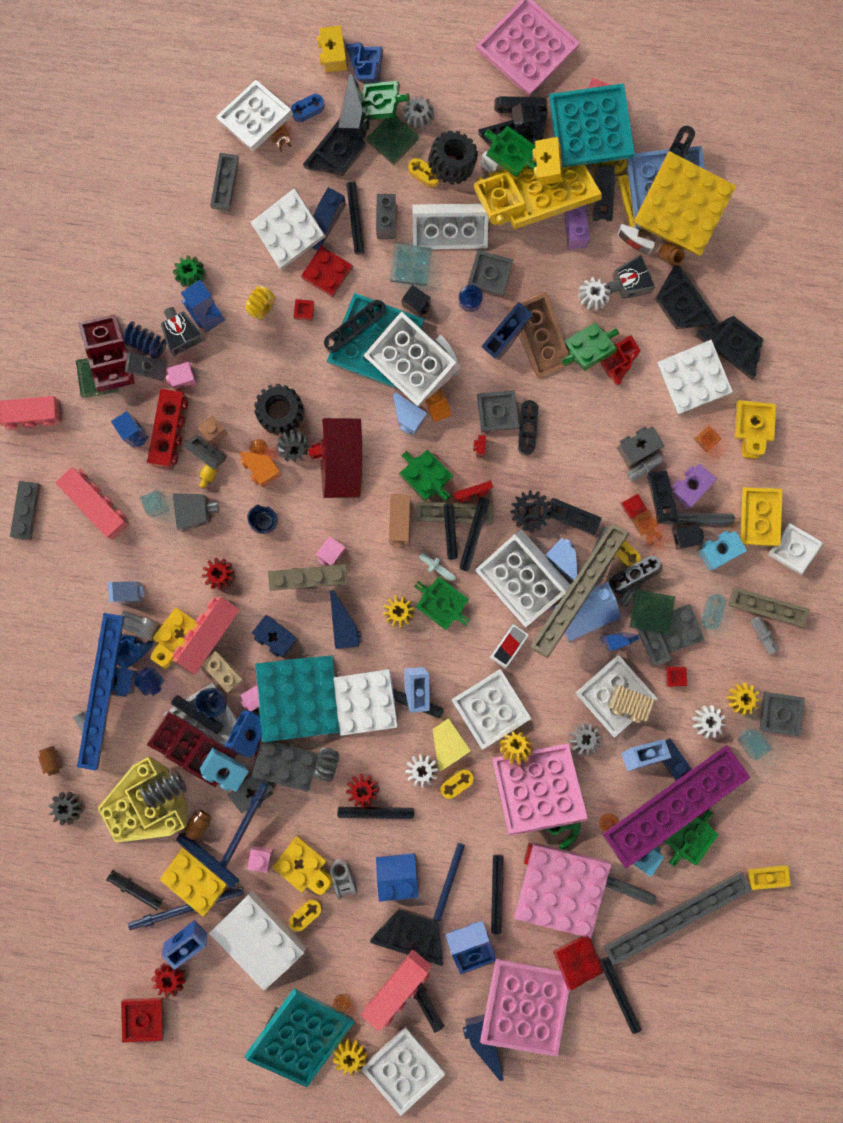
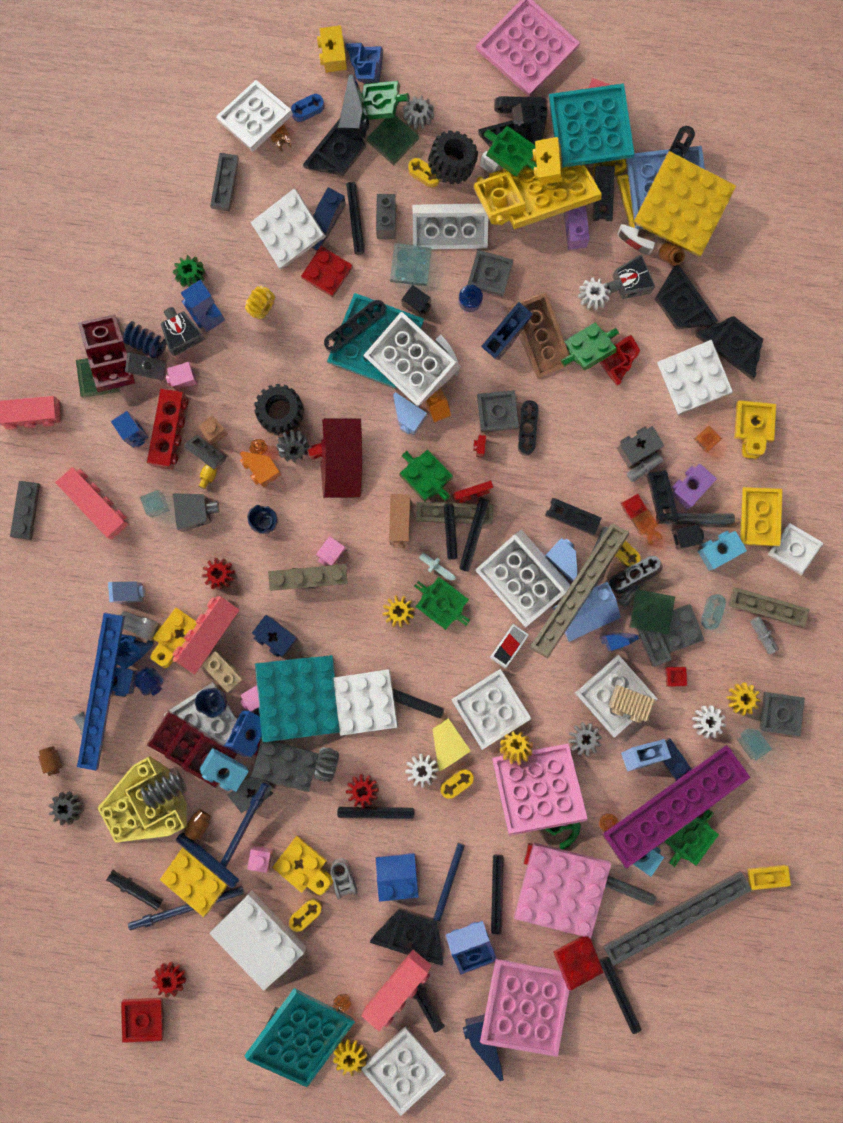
(184, 944): blue brick -> none
(190, 710): black axle -> none
(303, 310): red plate -> none
(344, 629): dark blue slope -> none
(417, 689): light blue slope -> none
(536, 505): black gear -> none

